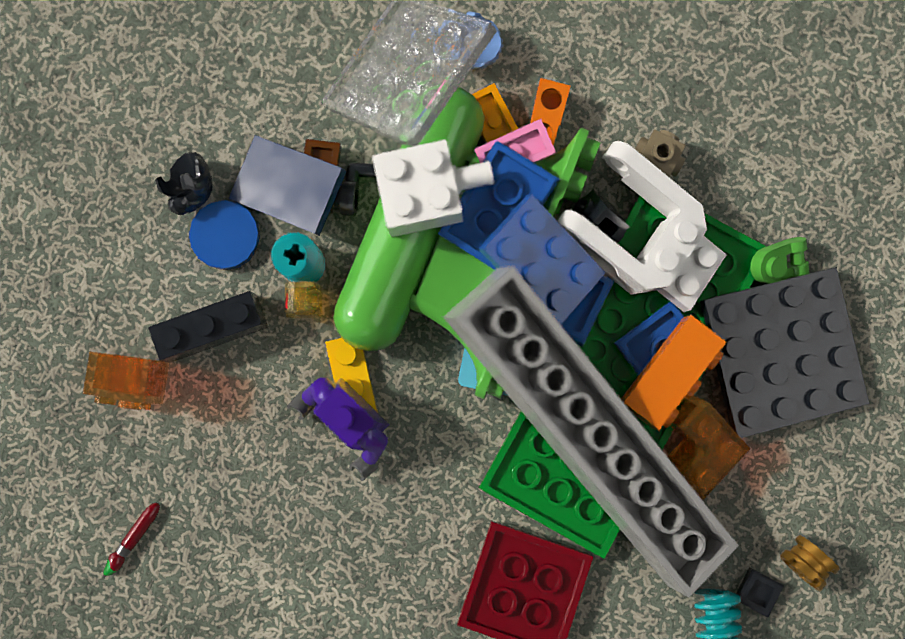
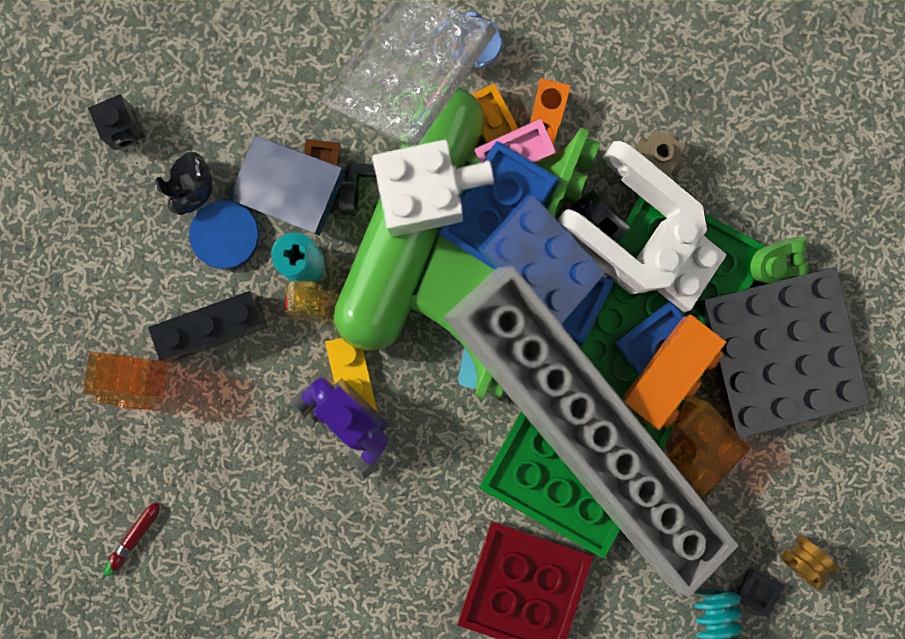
(116, 122): none -> black brick

